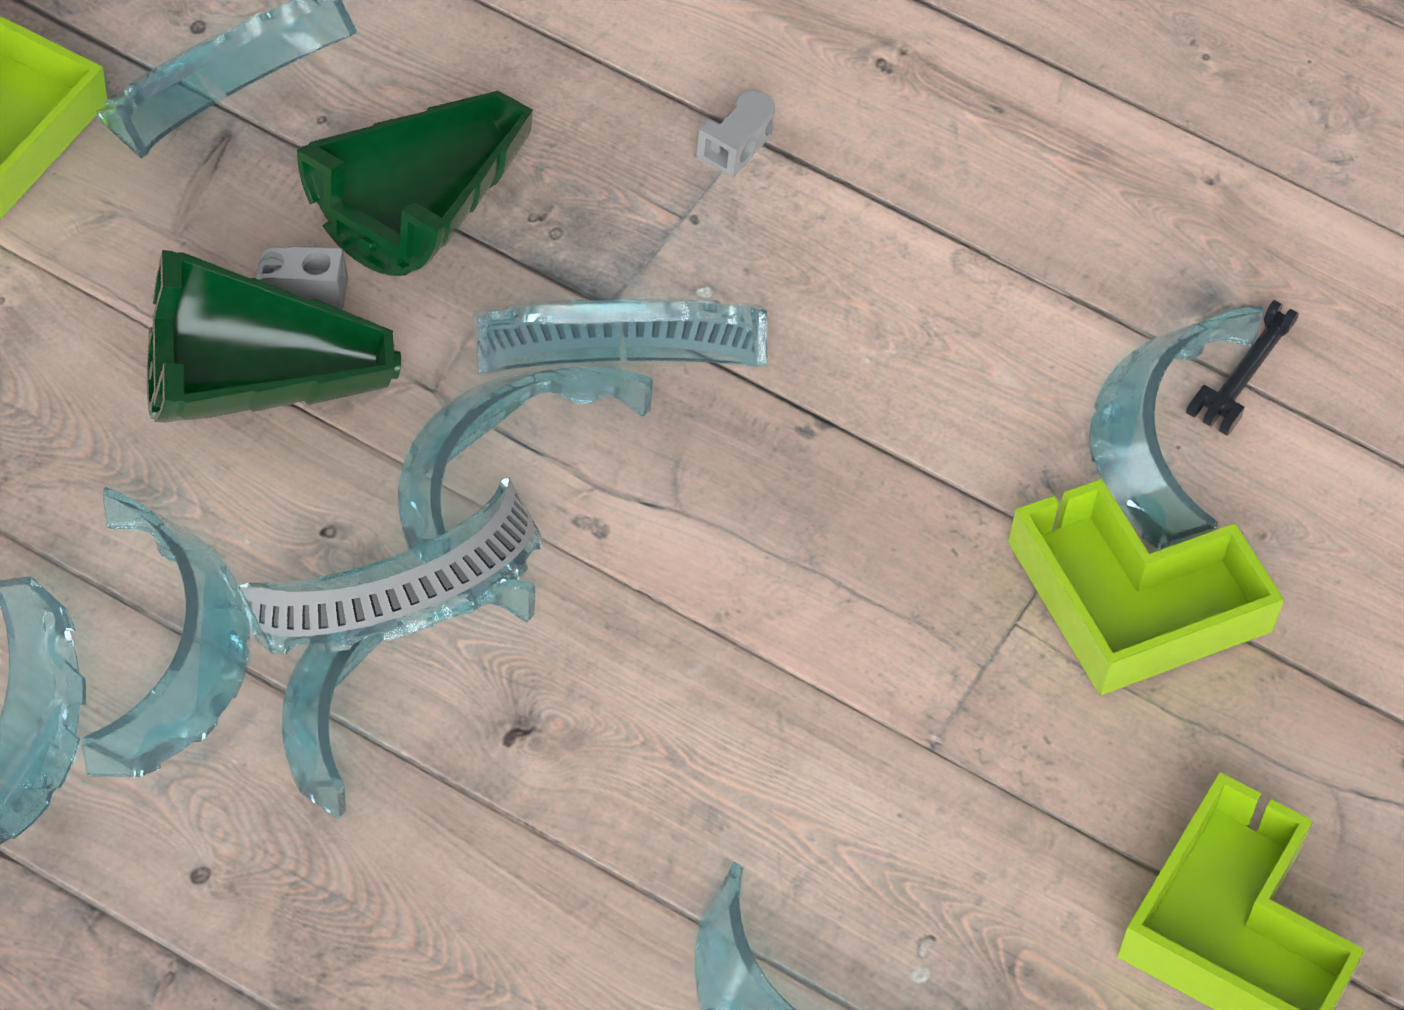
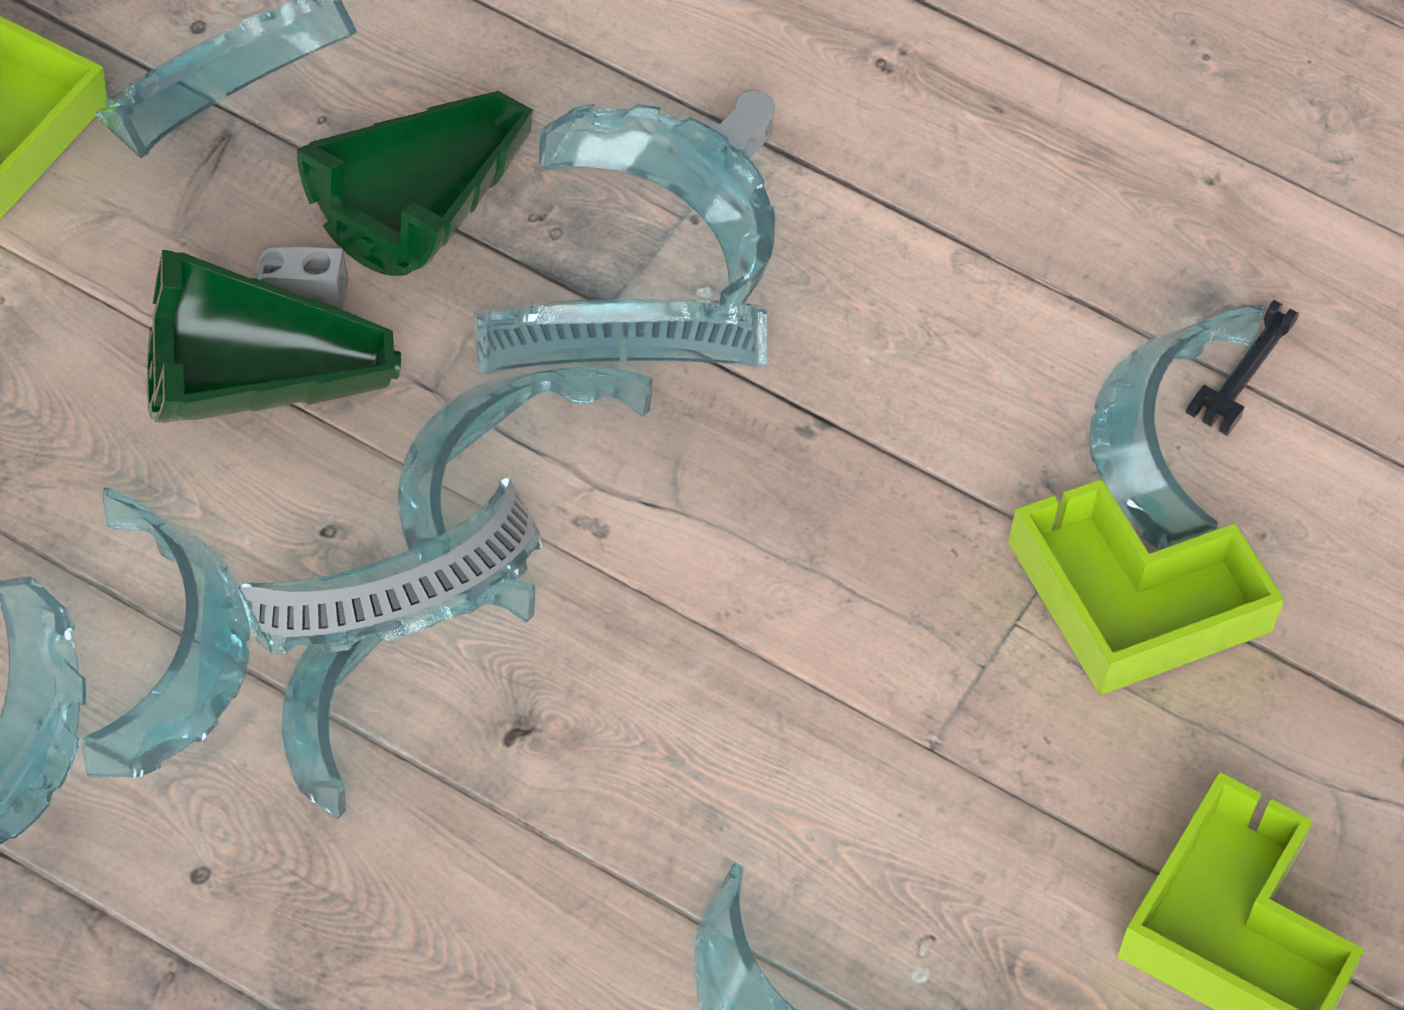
(687, 161): none -> clear light blue windscreen

